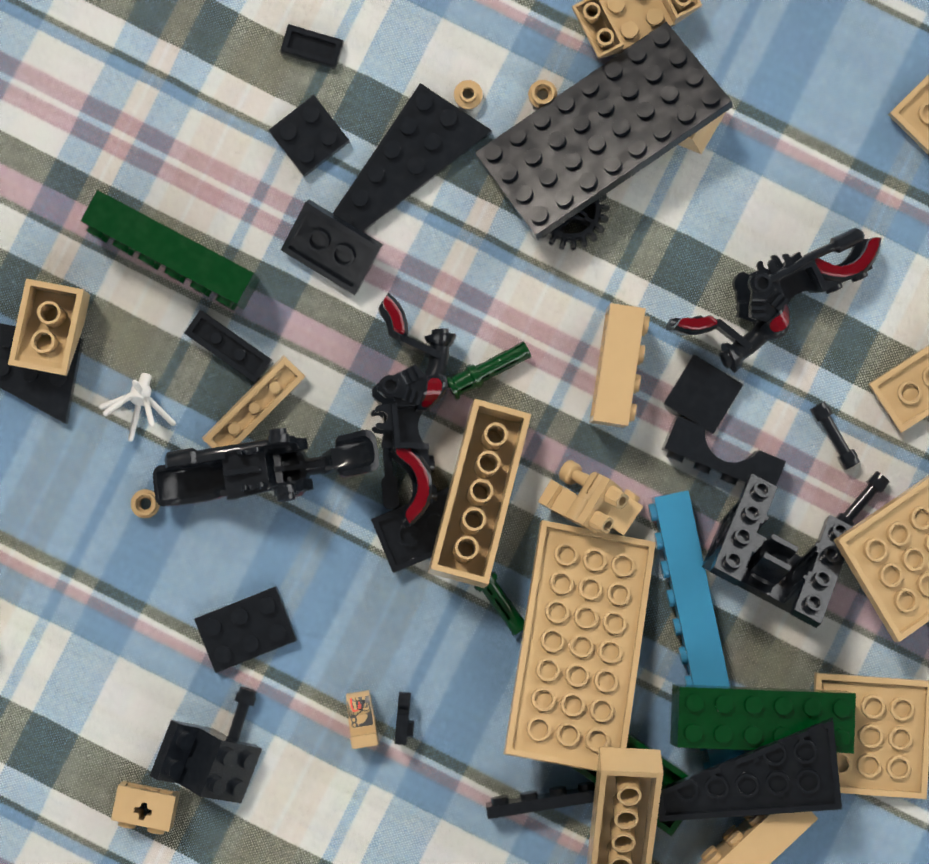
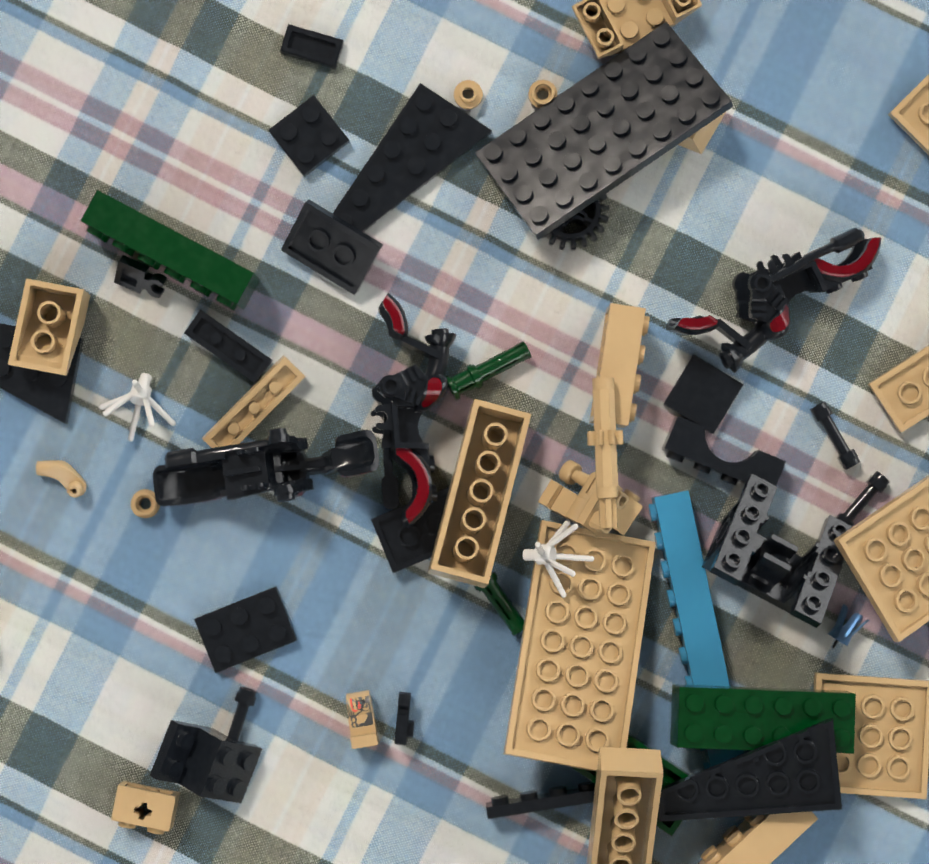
(64, 474): none -> tan arm
(136, 277): none -> black plate
(546, 555): none -> white plant
(605, 440): none -> tan piece
(845, 633): none -> flat silver piece

